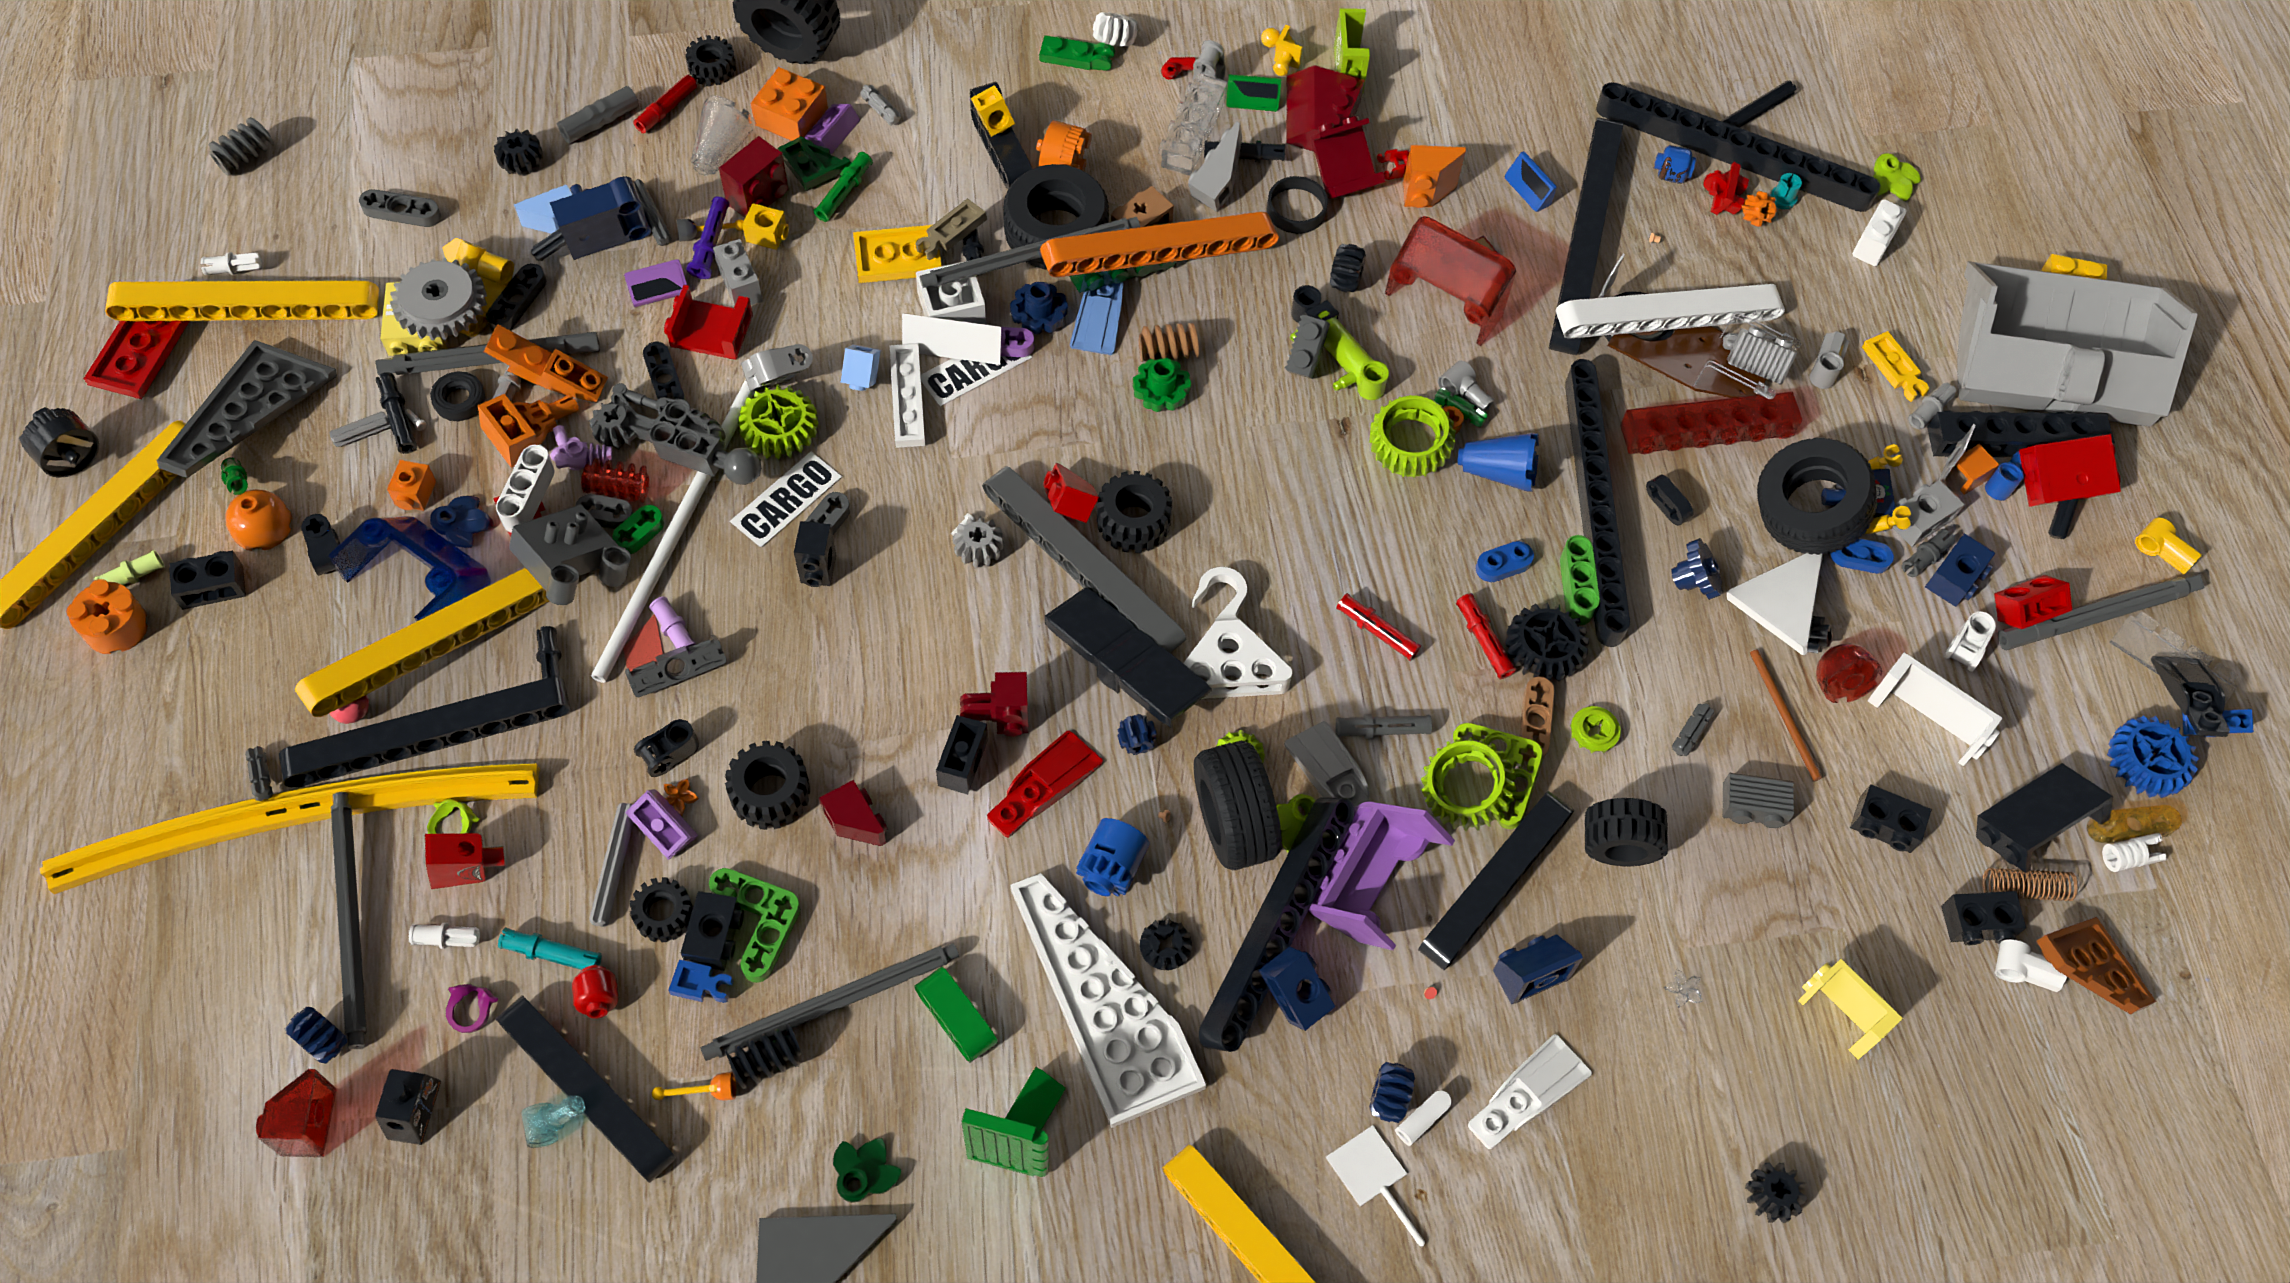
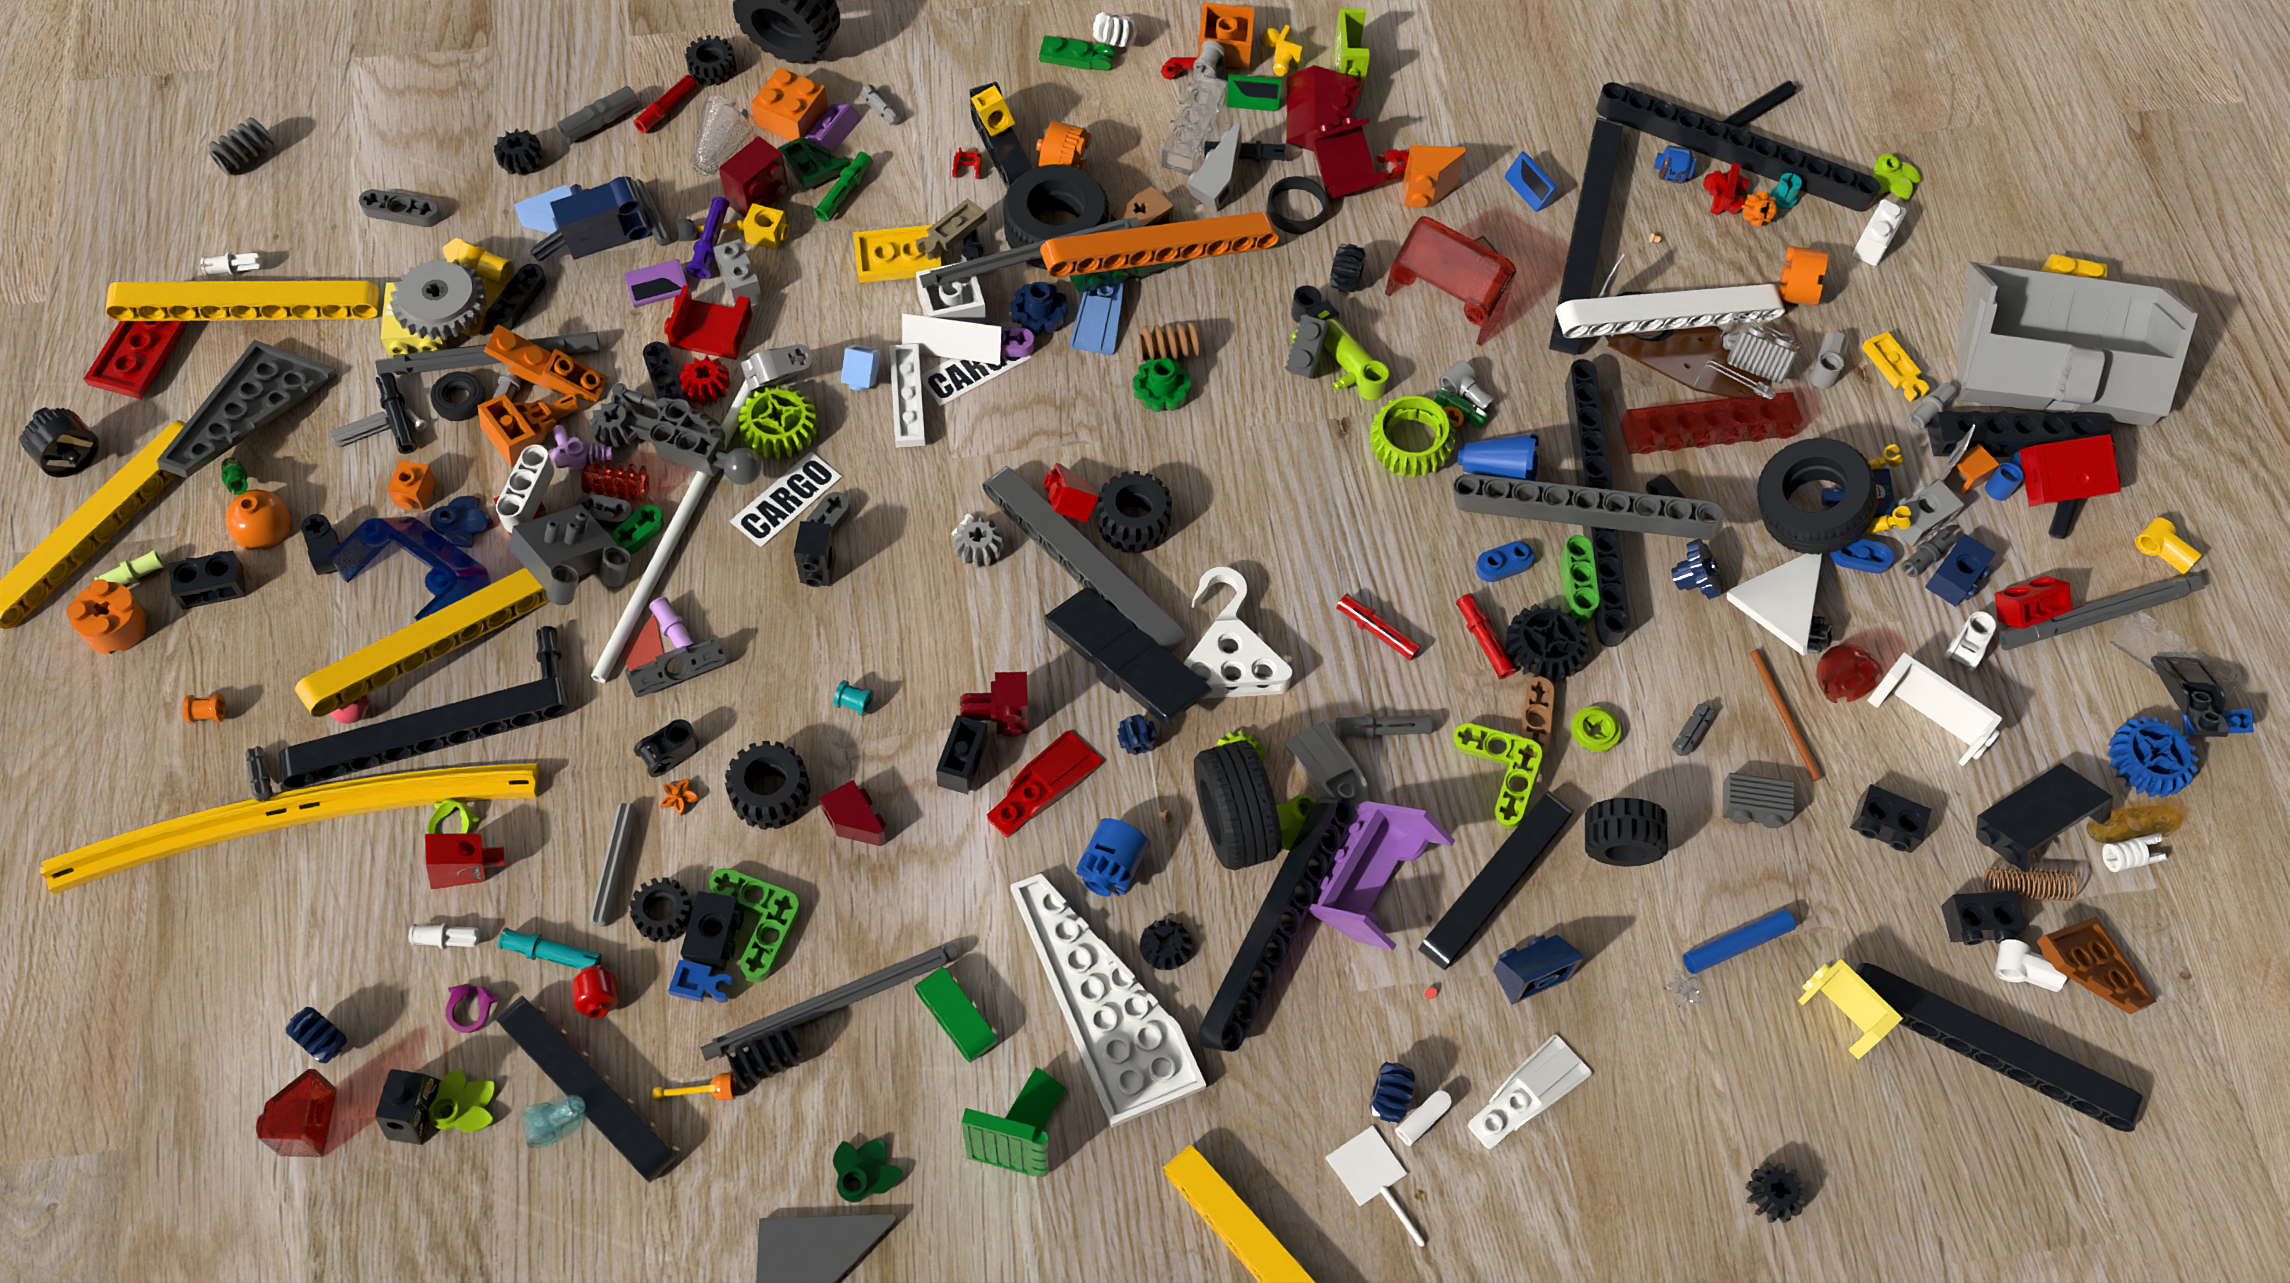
(204, 708): none -> orange bush
(348, 921): dark grey piece -> none
(467, 1101): none -> lime plate
(661, 823): medium lavender slope -> none
(705, 380): none -> red gear
(853, 698): none -> teal bush
(958, 162): none -> red piece
(1231, 28): none -> orange brick
(1283, 978): dark blue brick -> none
(1462, 752): lime gear -> none
(1601, 503): none -> dark grey beam
(1739, 941): none -> blue piece
(1803, 275): none -> orange brick
(2006, 1051): none -> black beam

